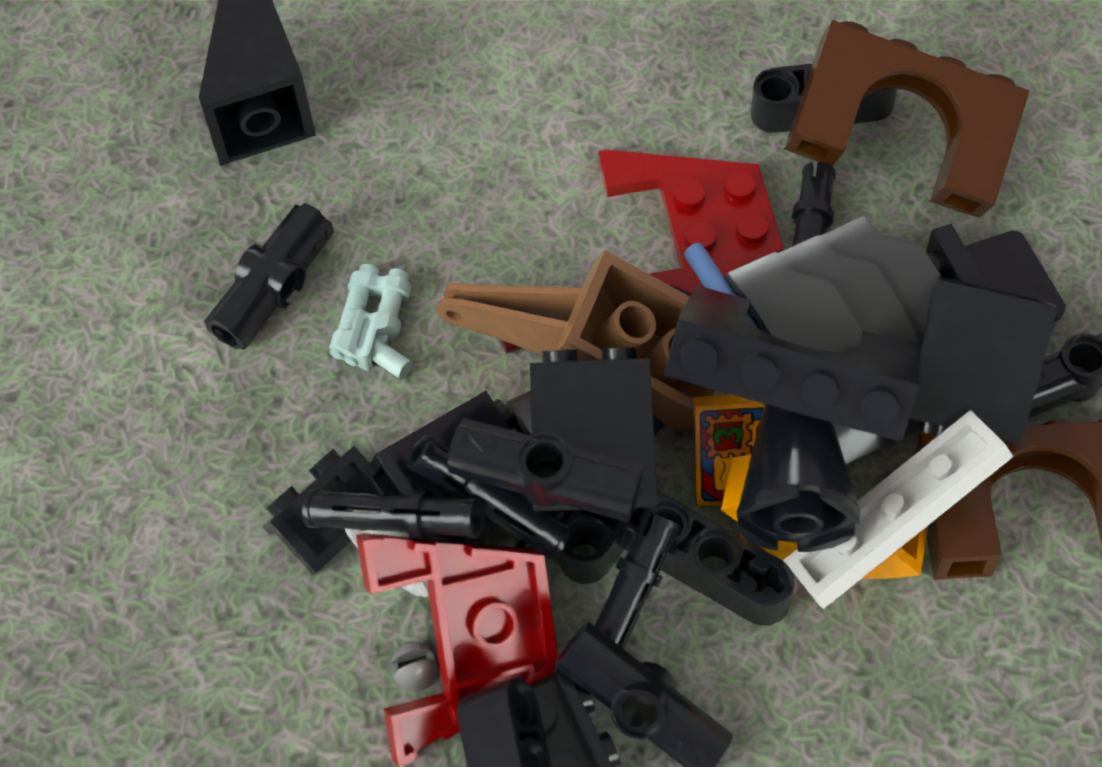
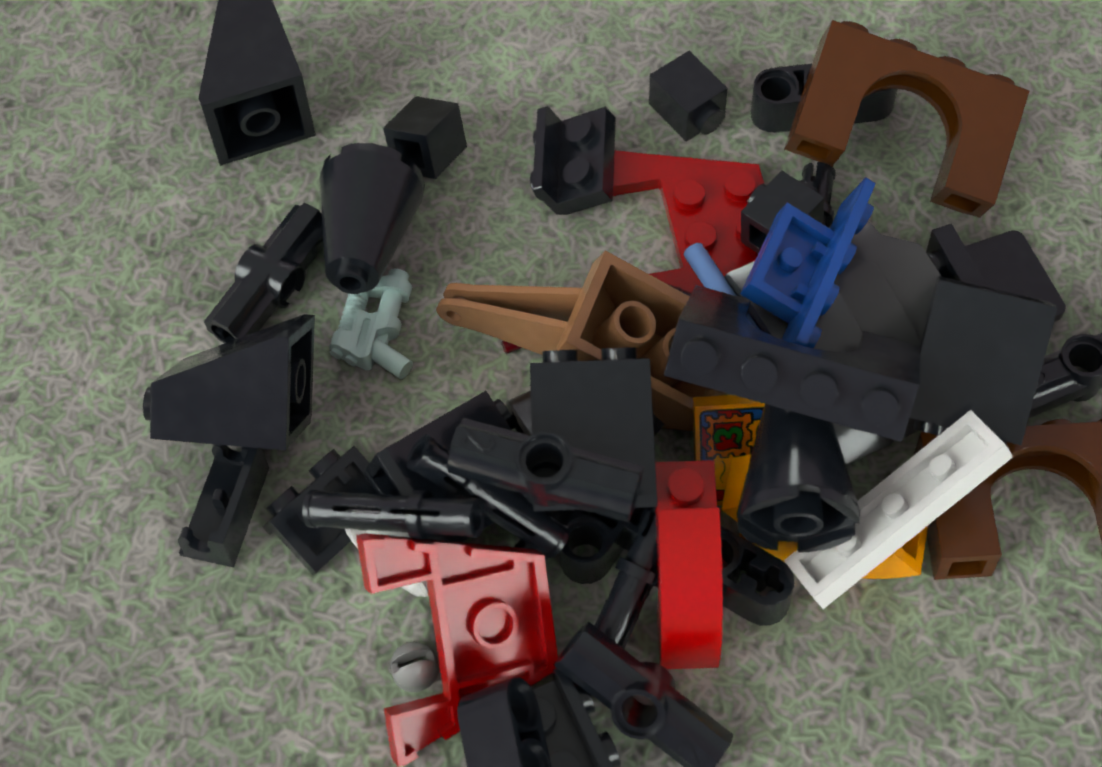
(225, 506): none -> black hinge
(239, 392): none -> black slope
(365, 212): none -> black cone
(427, 134): none -> black brick
(573, 160): none -> black bracket
(688, 96): none -> black brick
(688, 565): none -> red arch
(768, 201): none -> black brick
(800, 263): none -> blue bracket

